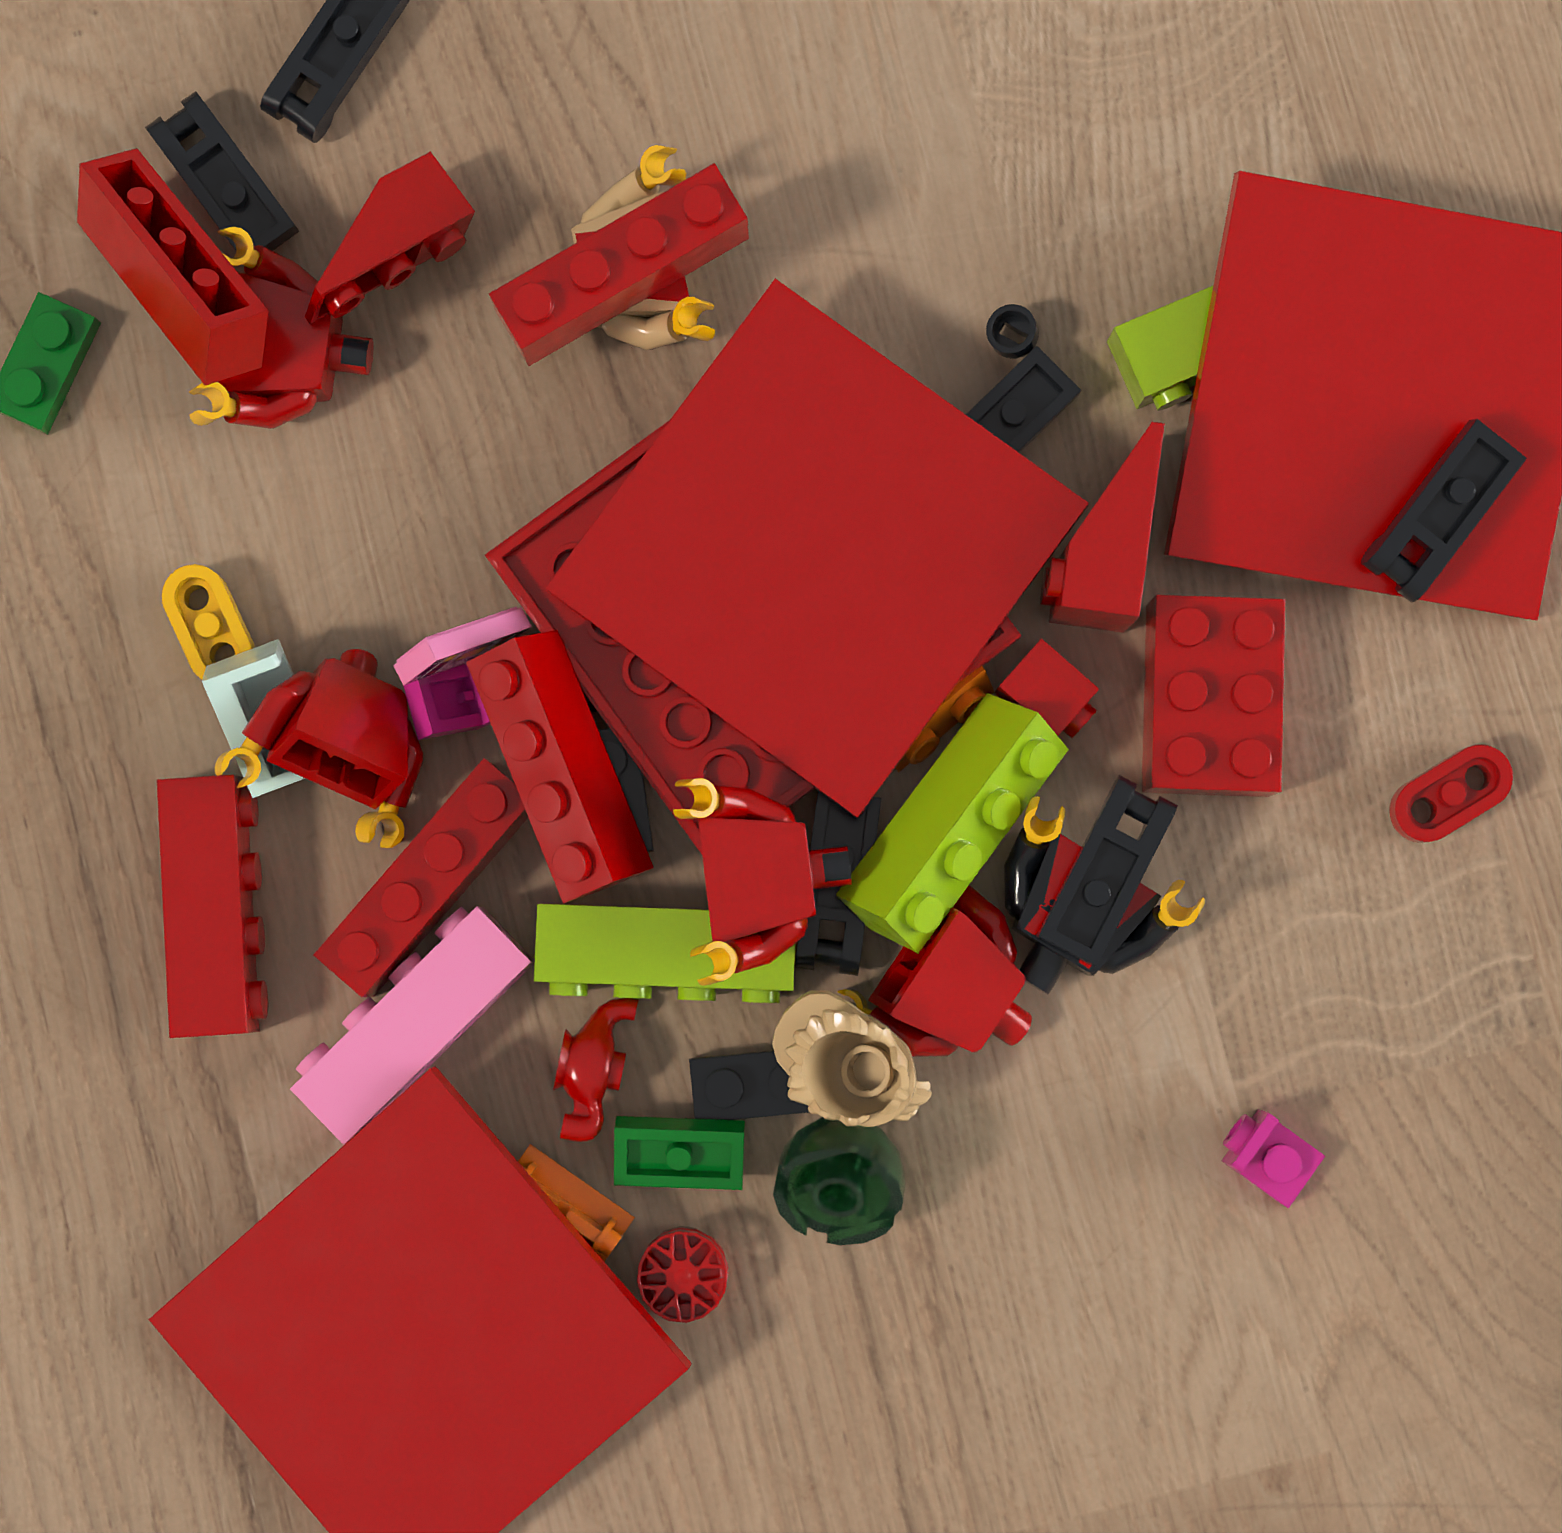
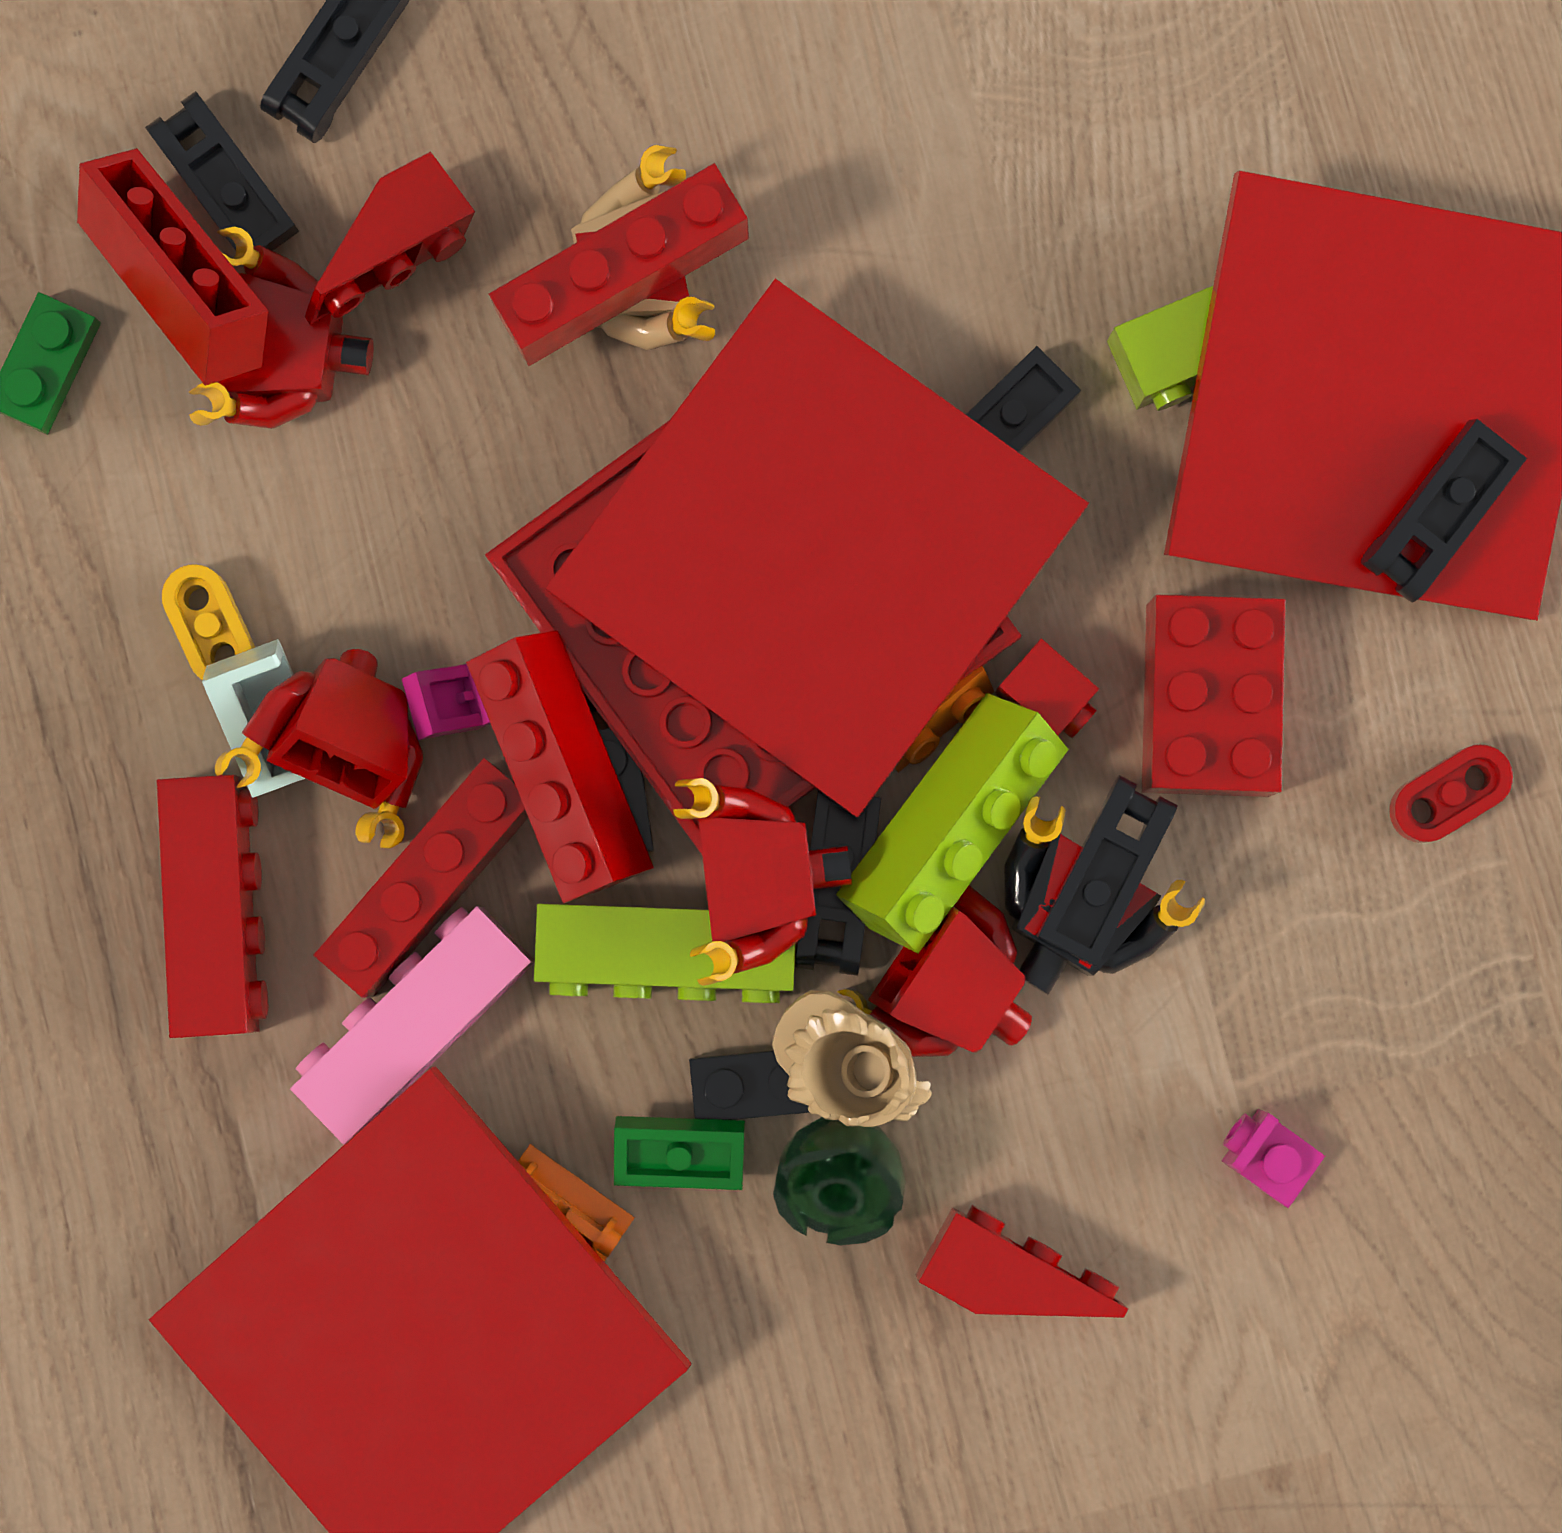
(460, 644): bright pink tile -> none
(590, 1067): red piece -> none
(683, 1274): red wheel -> none
(1000, 1277): none -> red slope
(1017, 319): black hinge -> none
(1104, 564): red slope -> none

